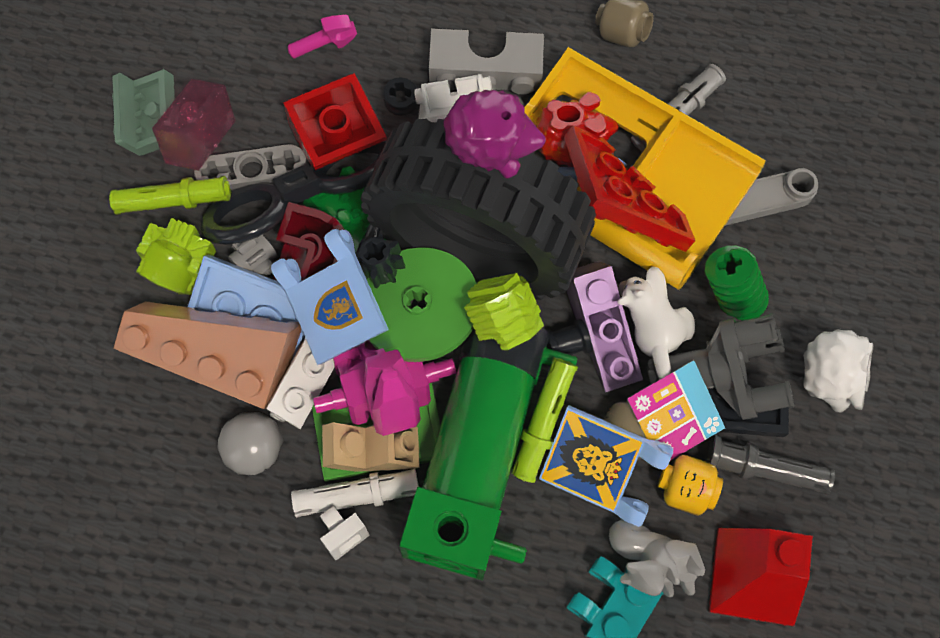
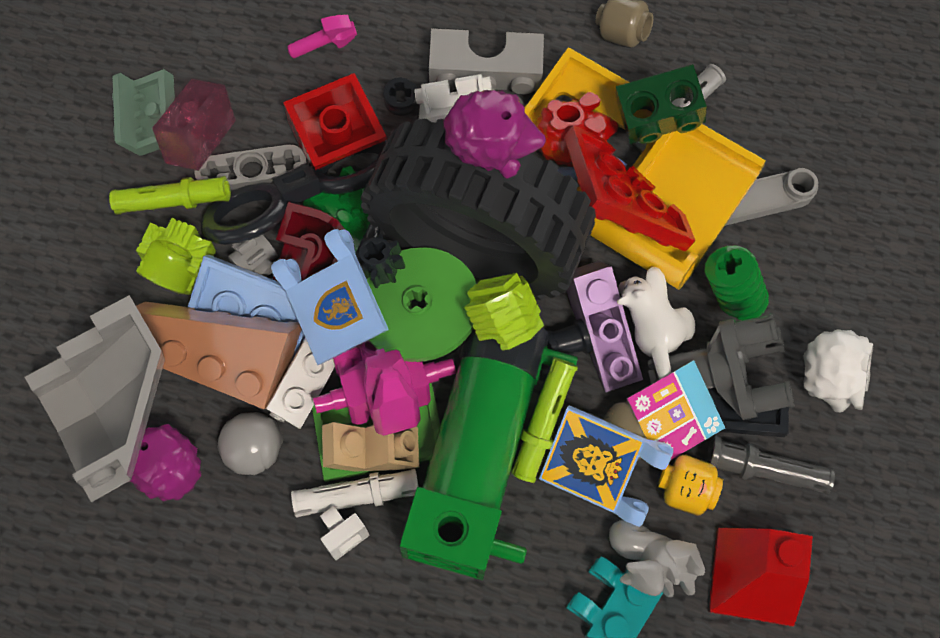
(103, 395): none -> light grey panel
(166, 464): none -> magenta animal
(657, 95): none -> dark green brick

